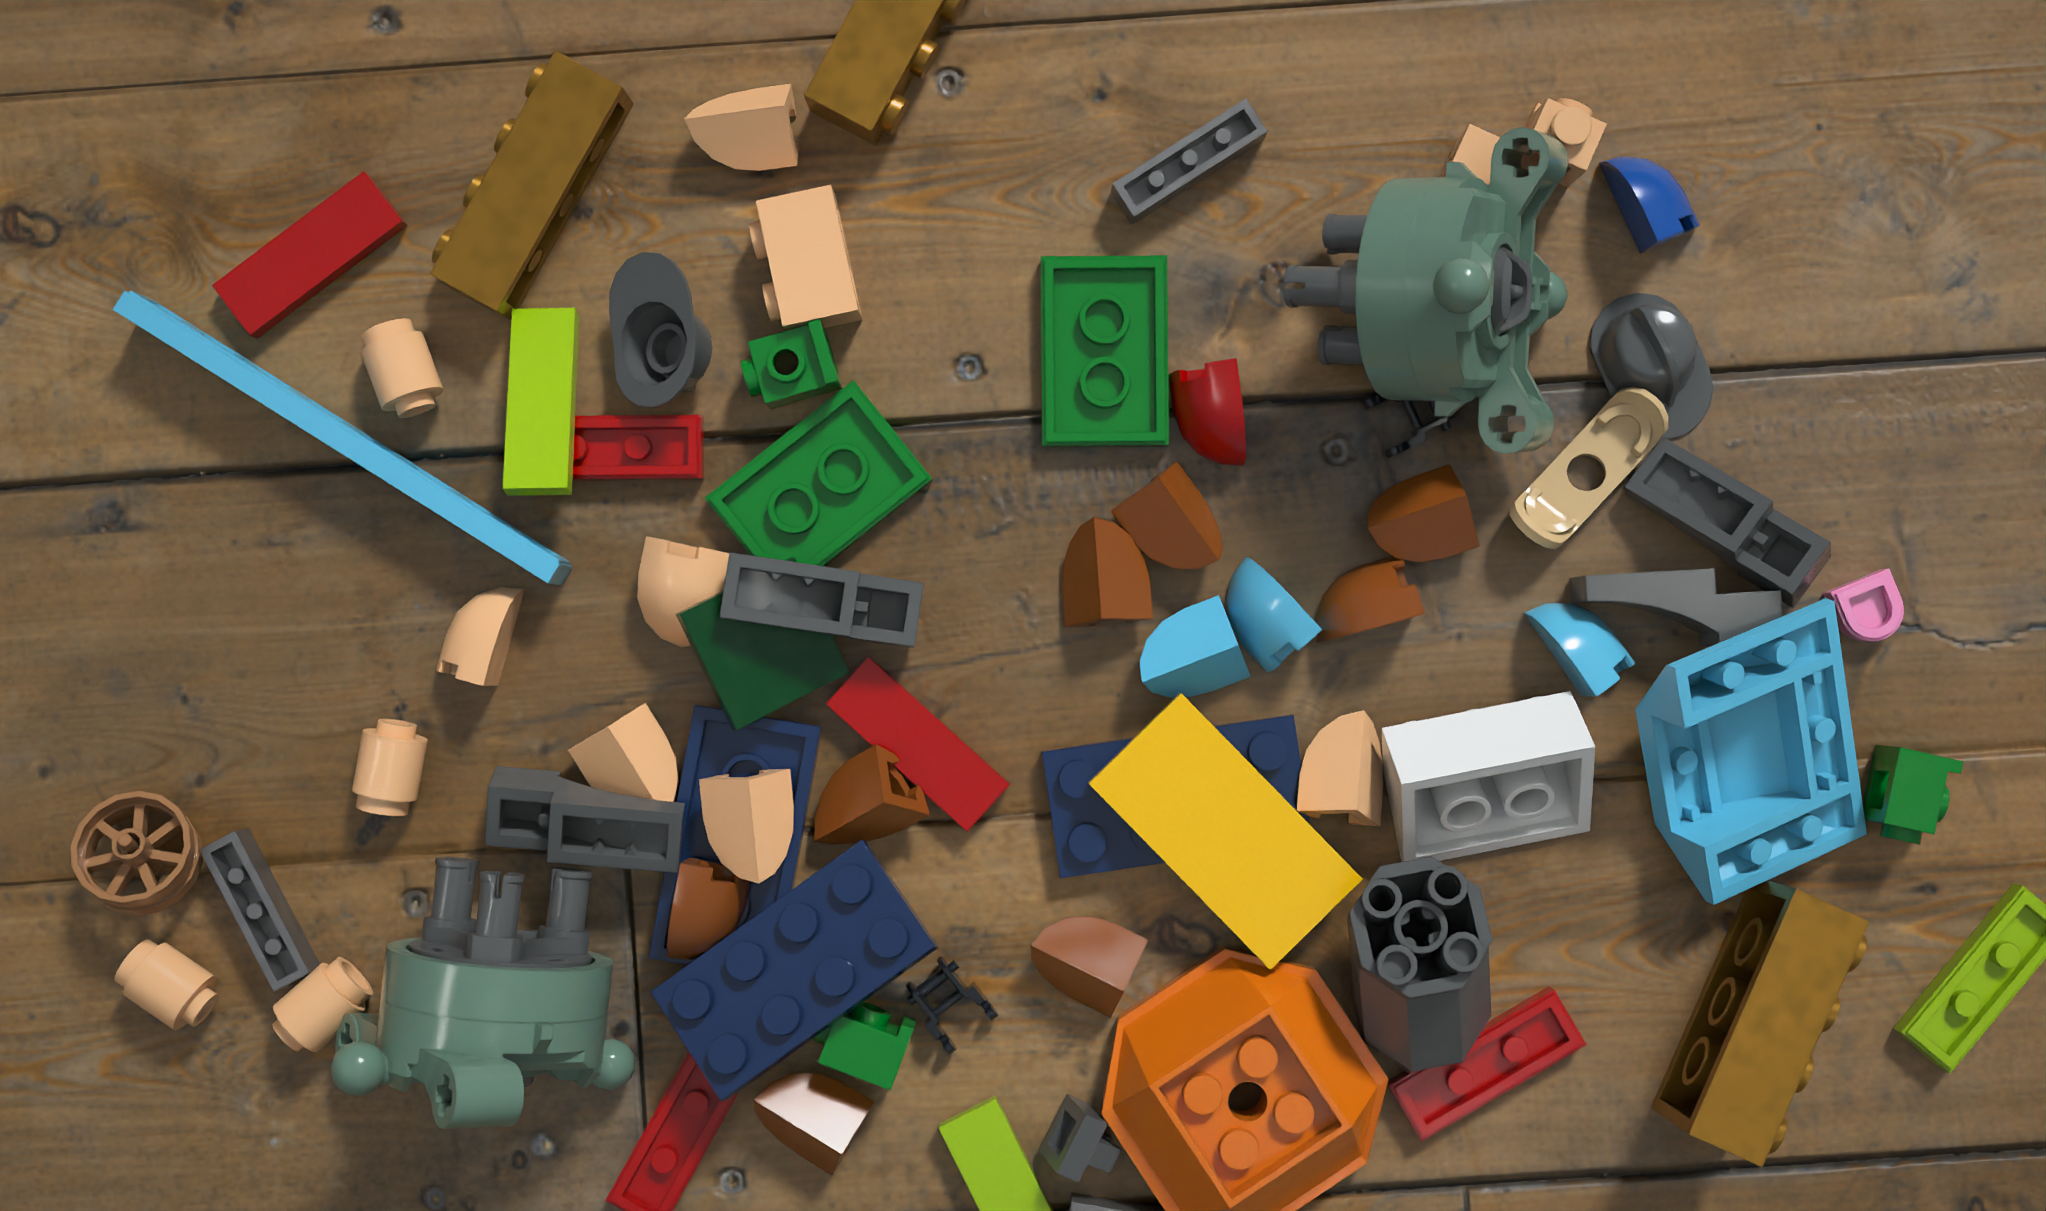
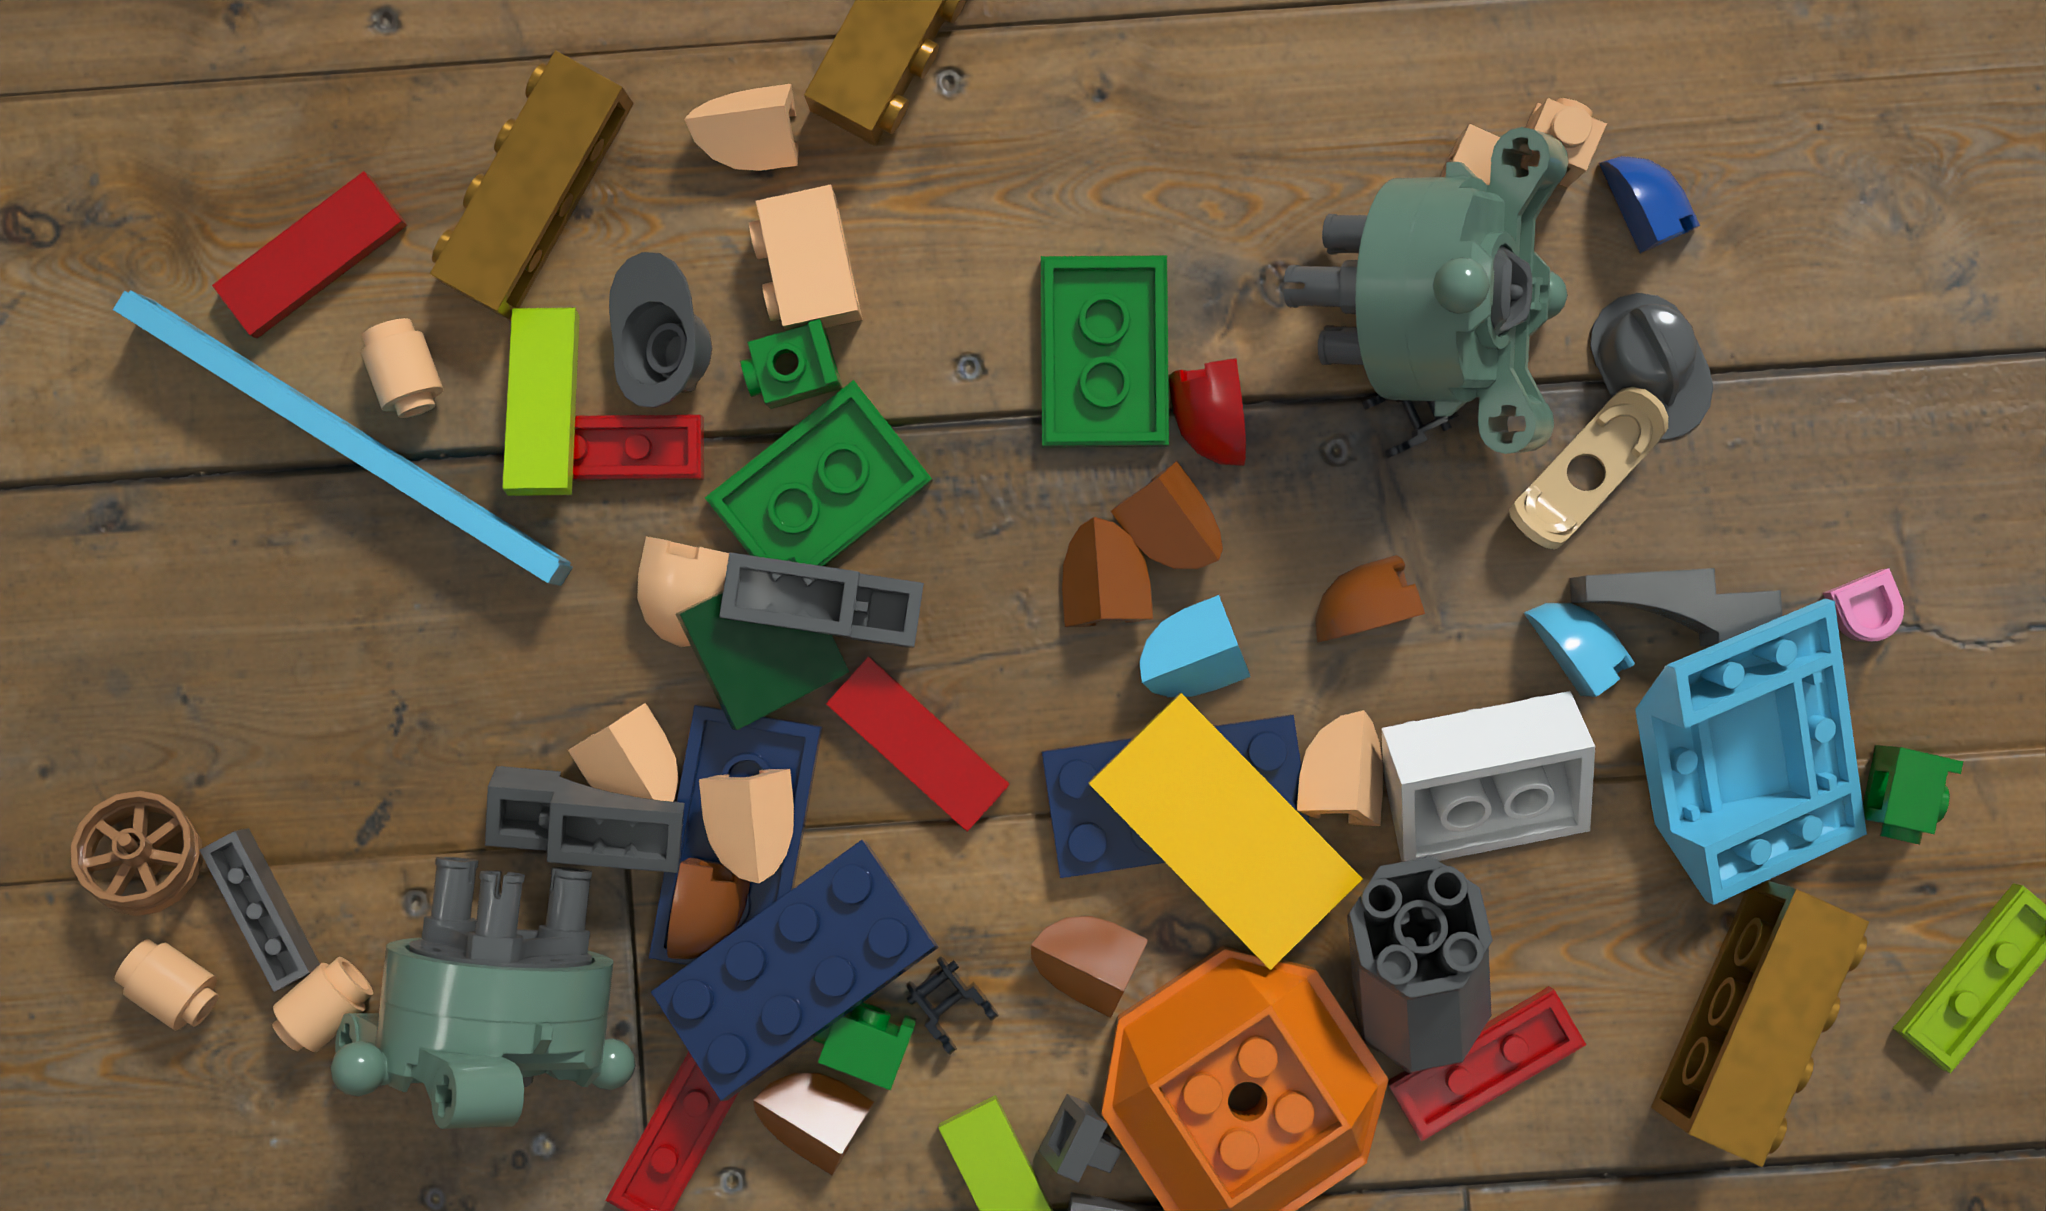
(389, 767): light nougat brick -> none
(481, 637): light nougat brick -> none
(867, 800): dark orange brick -> none
(1188, 161): flat silver piece -> none
(1266, 616): medium azure brick -> none
(1424, 518): dark orange brick -> none
(1730, 520): dark grey slope -> none

